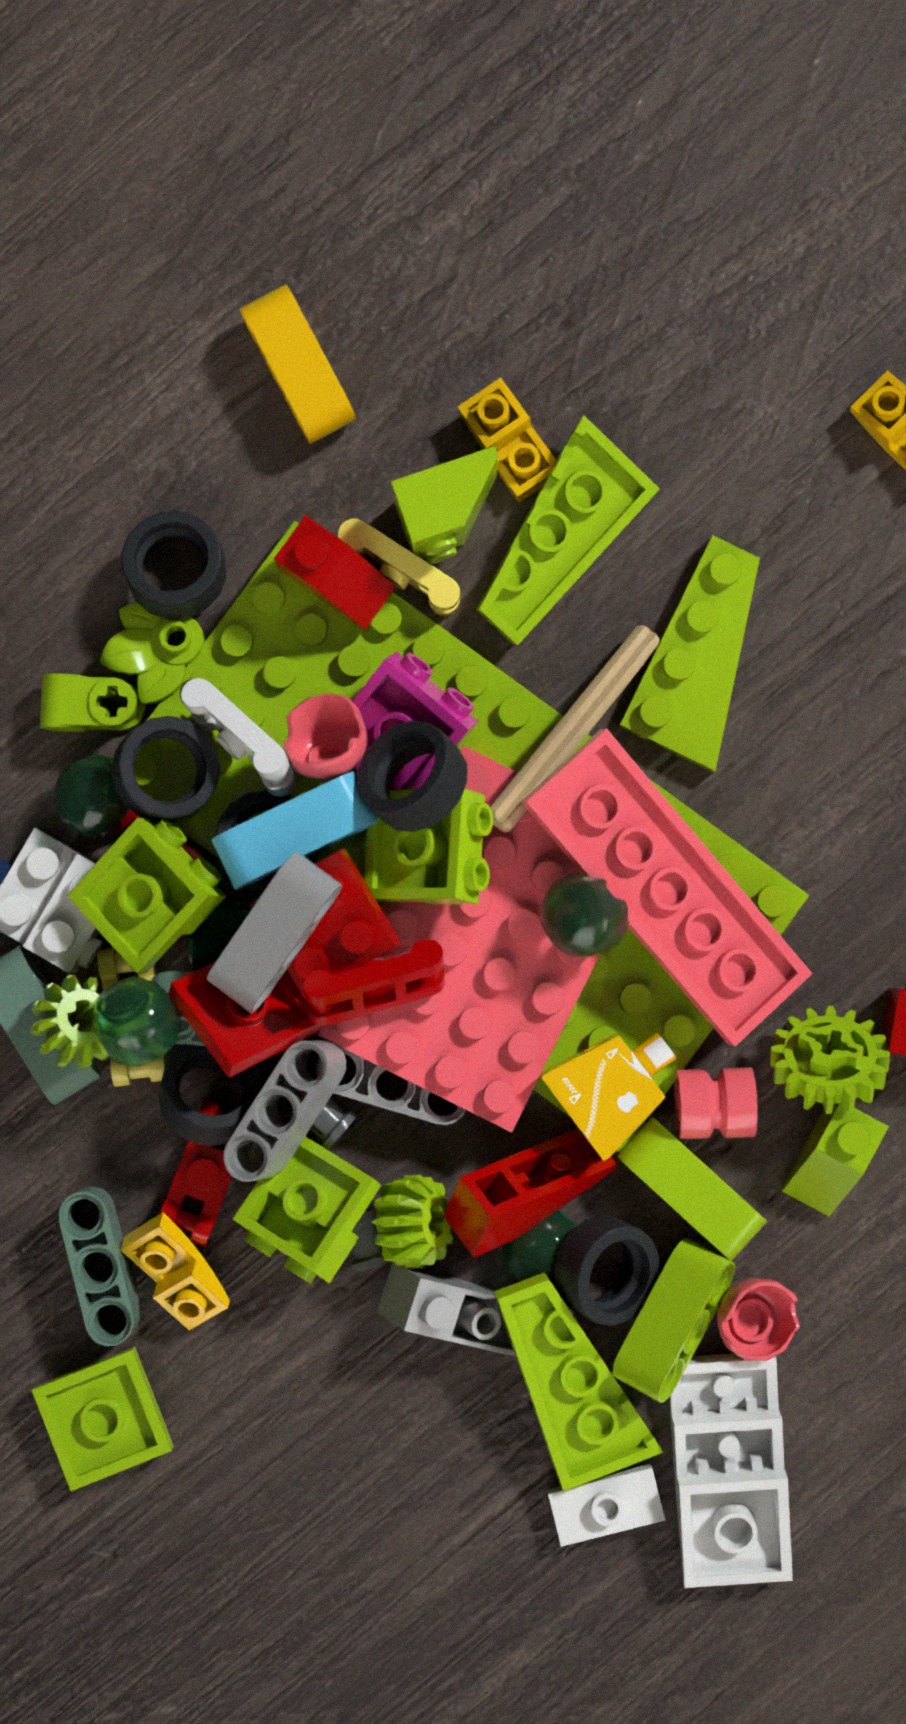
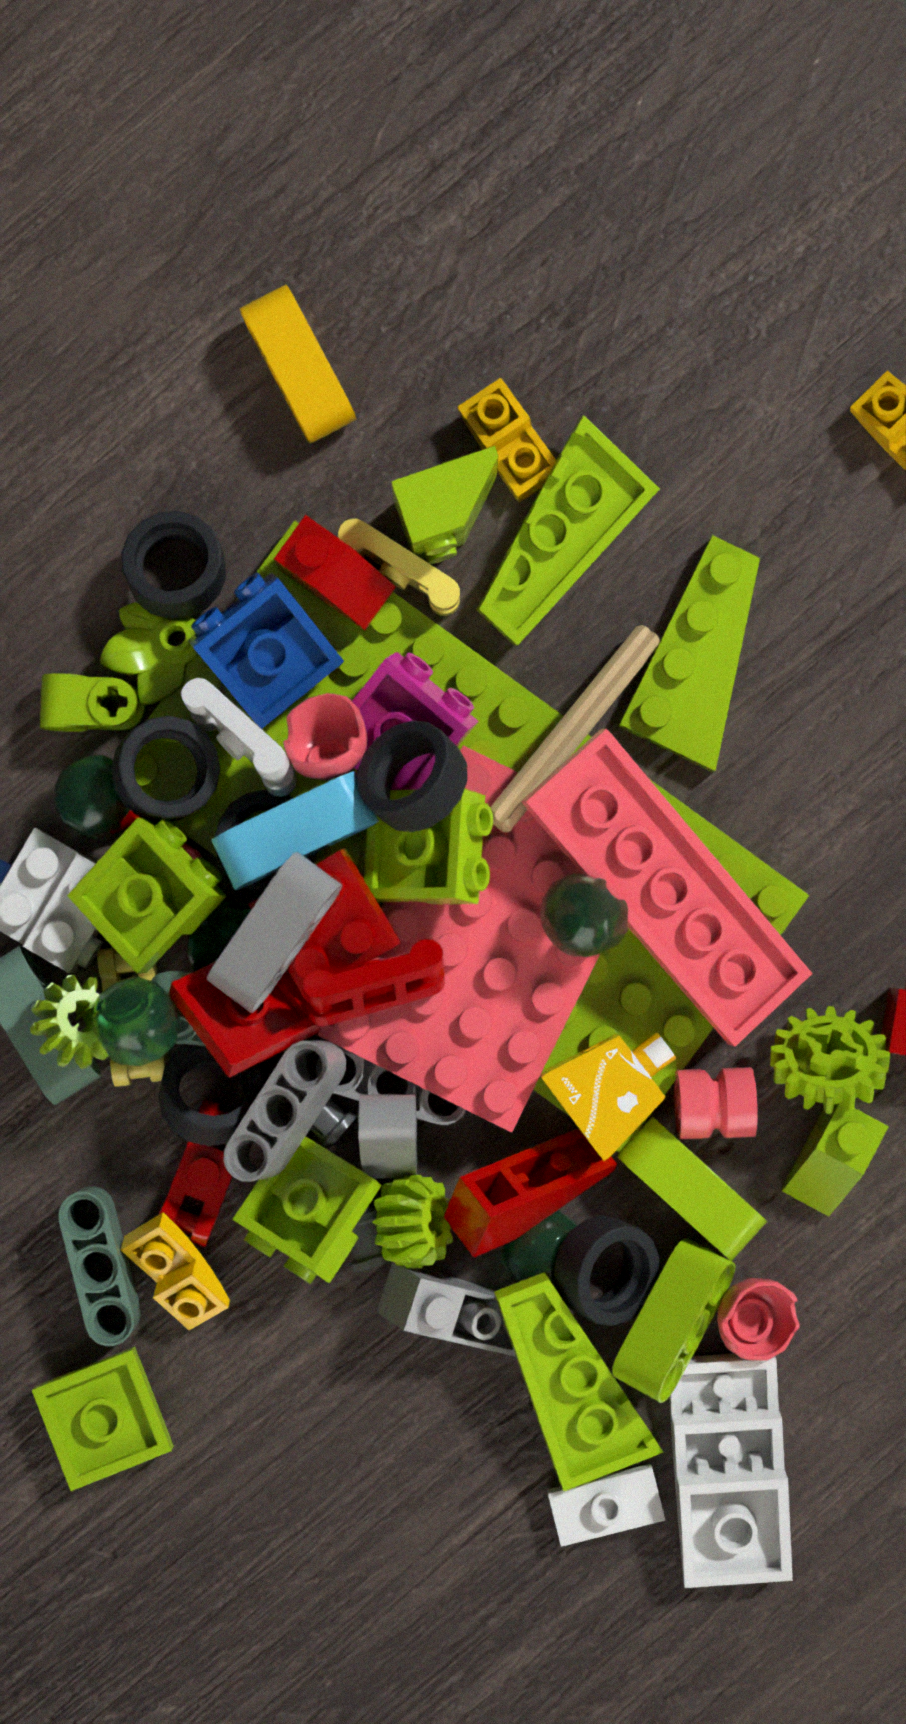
(264, 648): none -> blue plate
(388, 1135): none -> light grey beam

